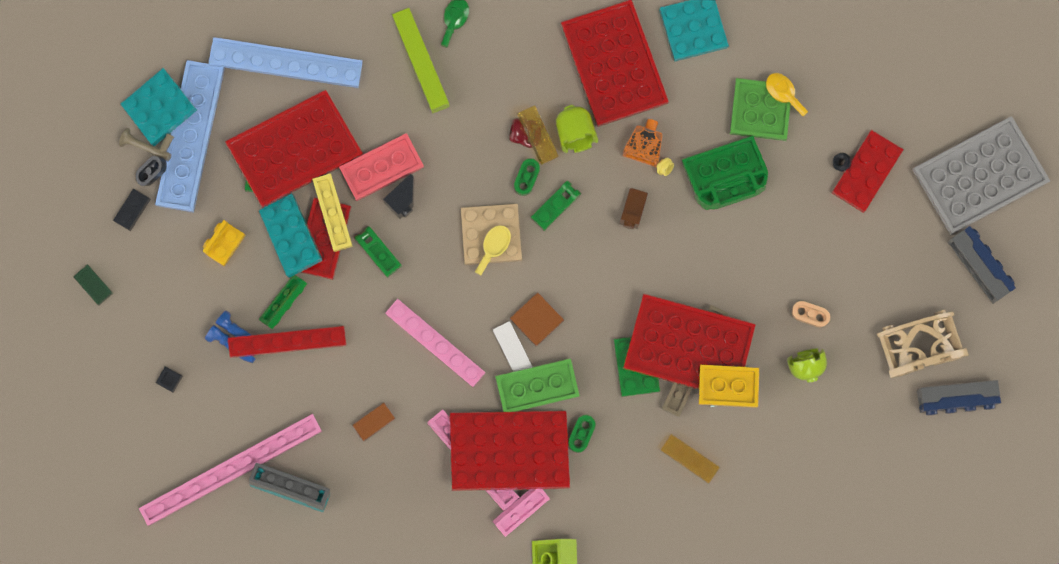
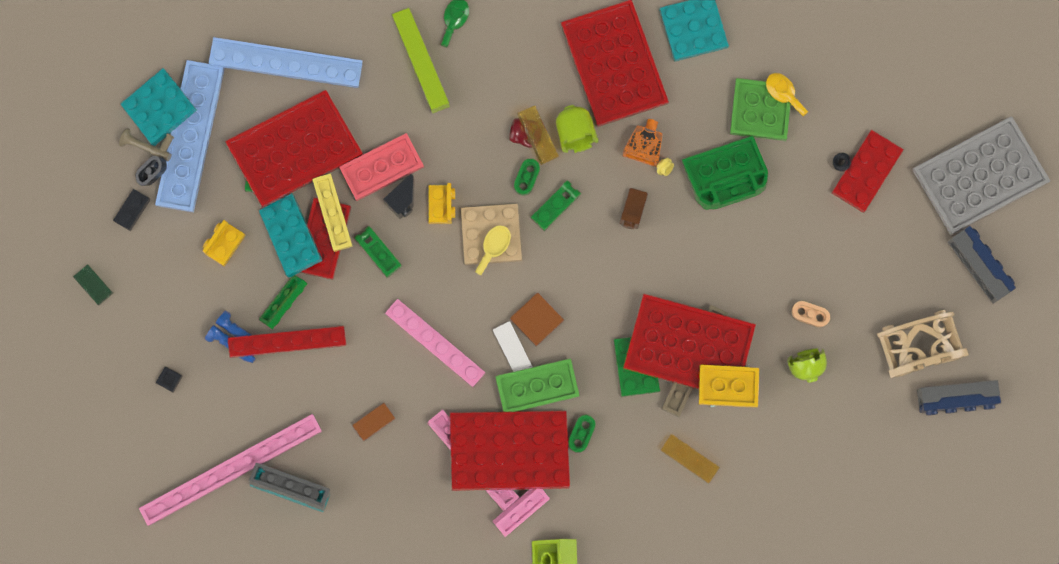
(441, 204): none -> yellow bracket

